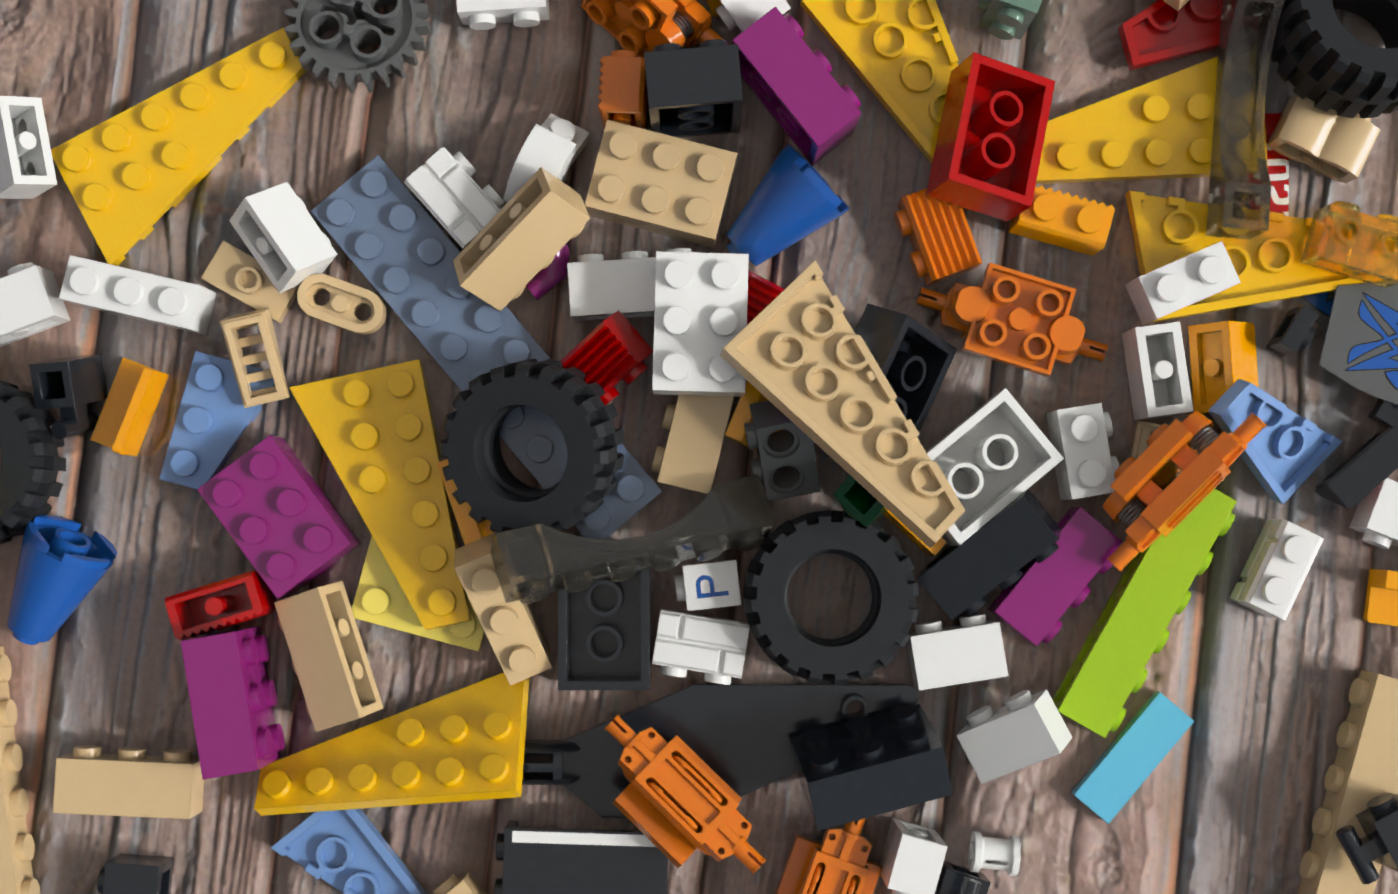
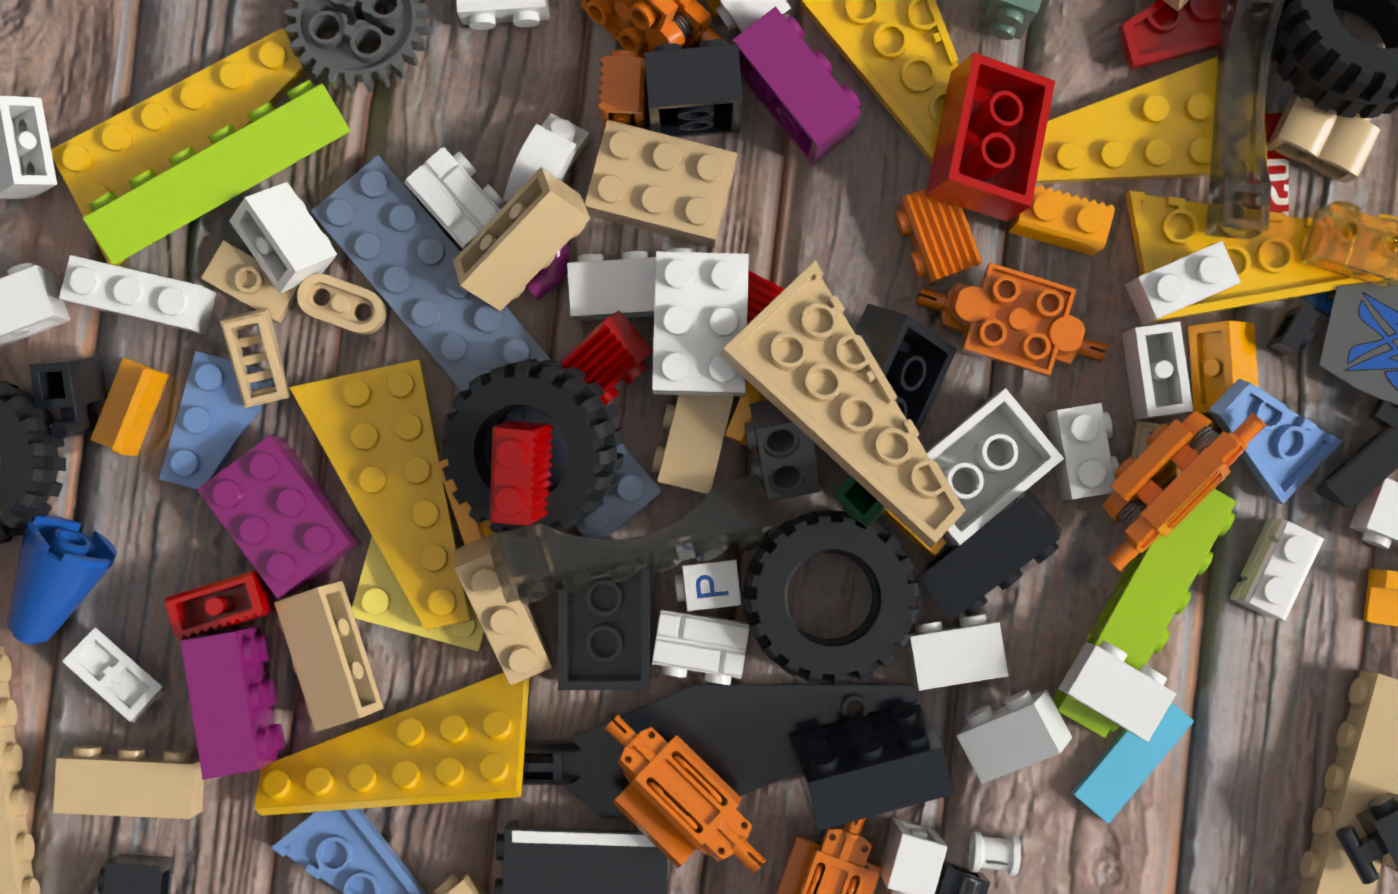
(114, 676): none -> white hinge
(217, 173): none -> lime brick
(520, 472): none -> red brick
(784, 208): blue cone -> none
(1059, 582): magenta brick -> none
(1118, 690): none -> white brick

